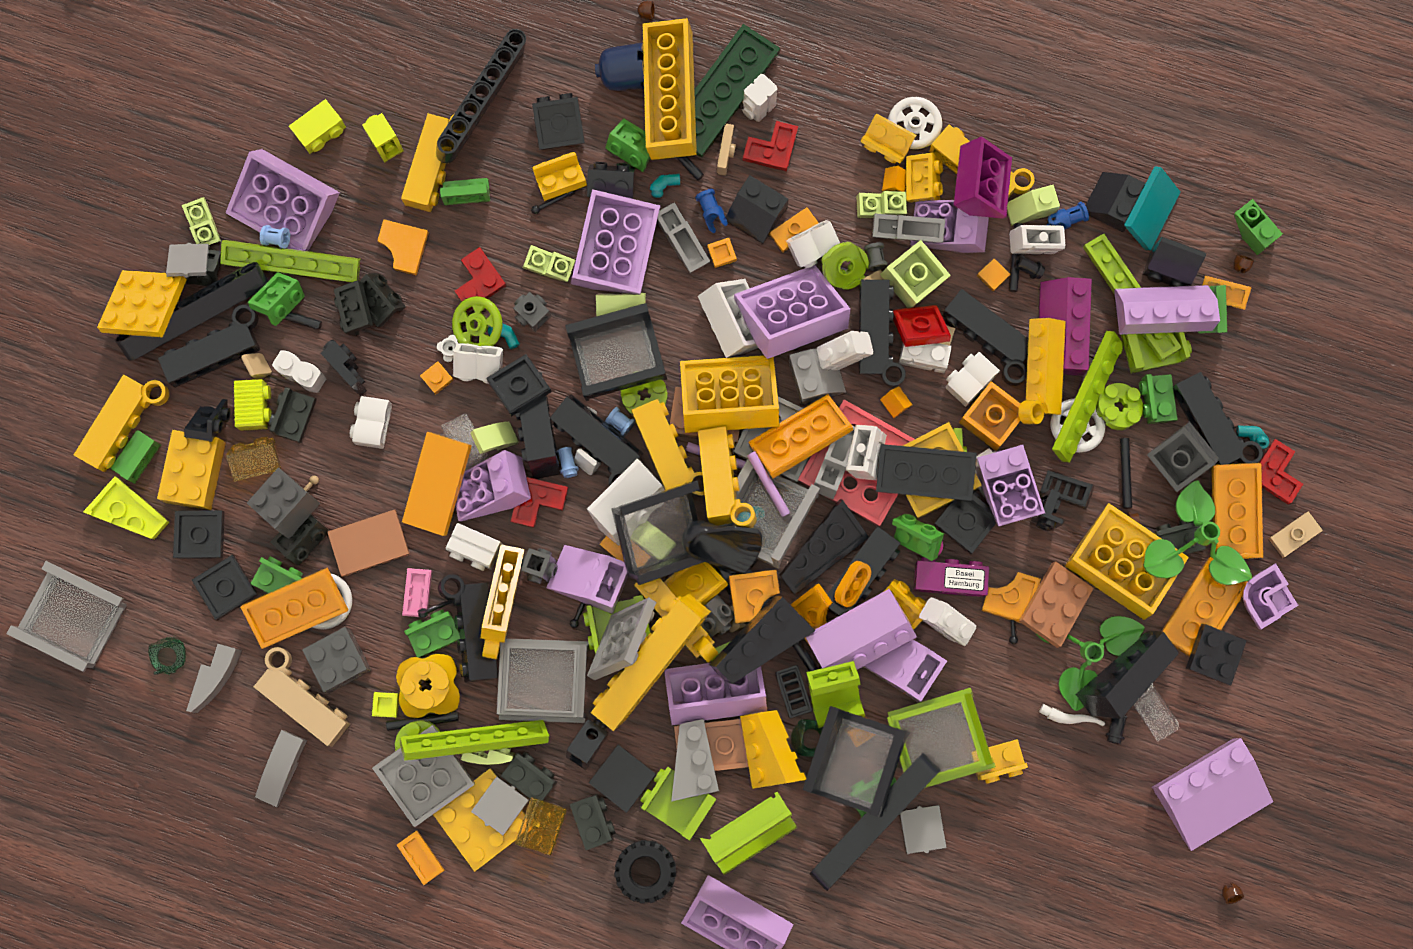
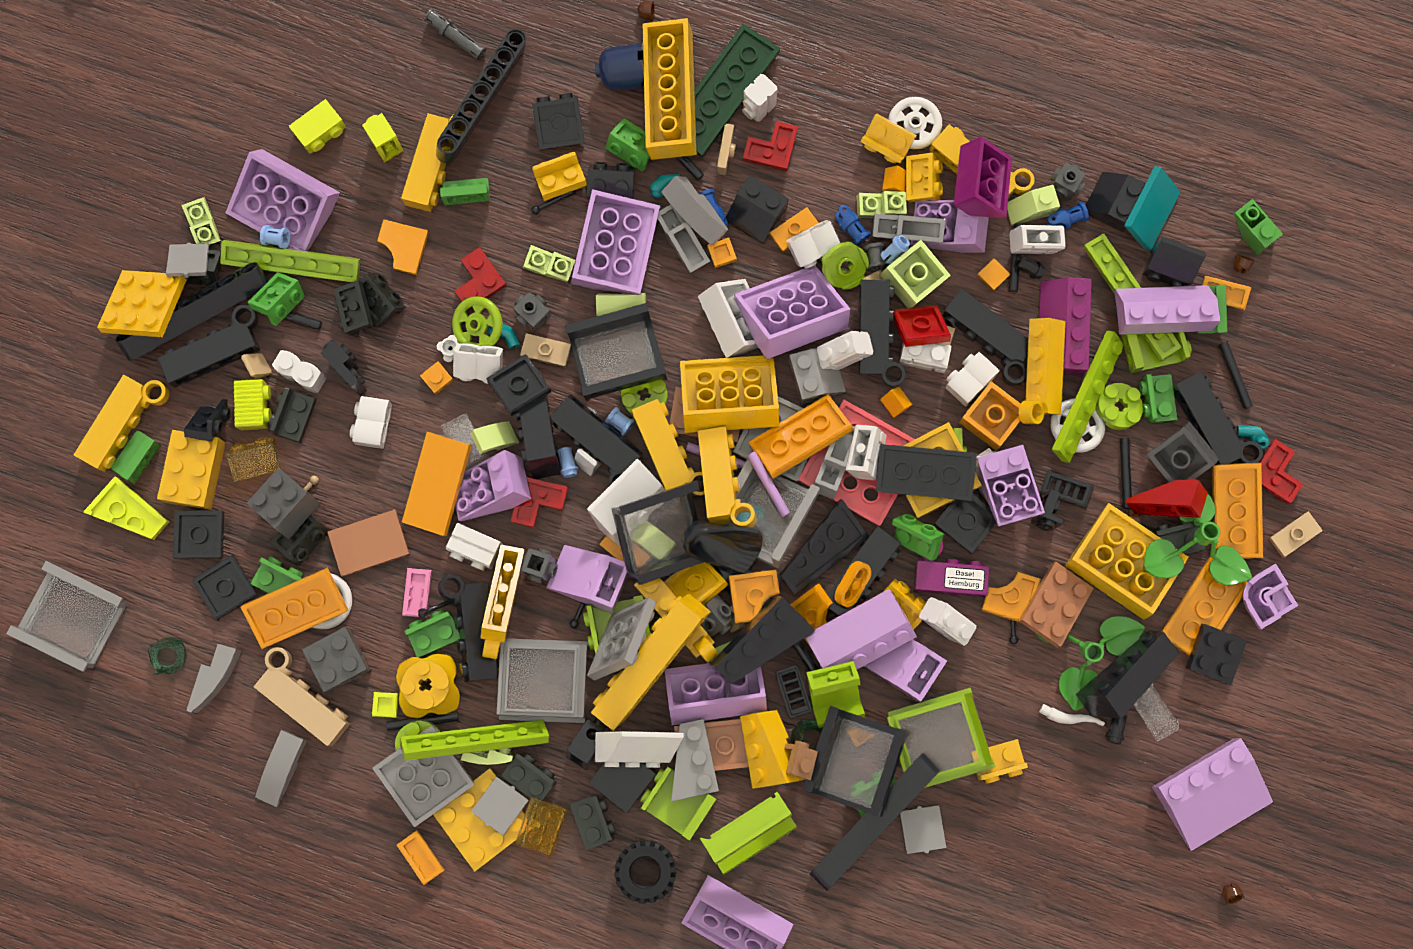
(447, 28): none -> dark grey pin
(546, 350): none -> tan plate
(636, 748): none -> white slope
(694, 209): none -> light grey slope
(801, 760): none -> medium nougat bracket
(851, 224): none -> blue piece
(899, 245): none -> light blue pin
(1068, 180): none -> dark grey brick
(1174, 499): none -> red slope
(1235, 374): none -> black bar

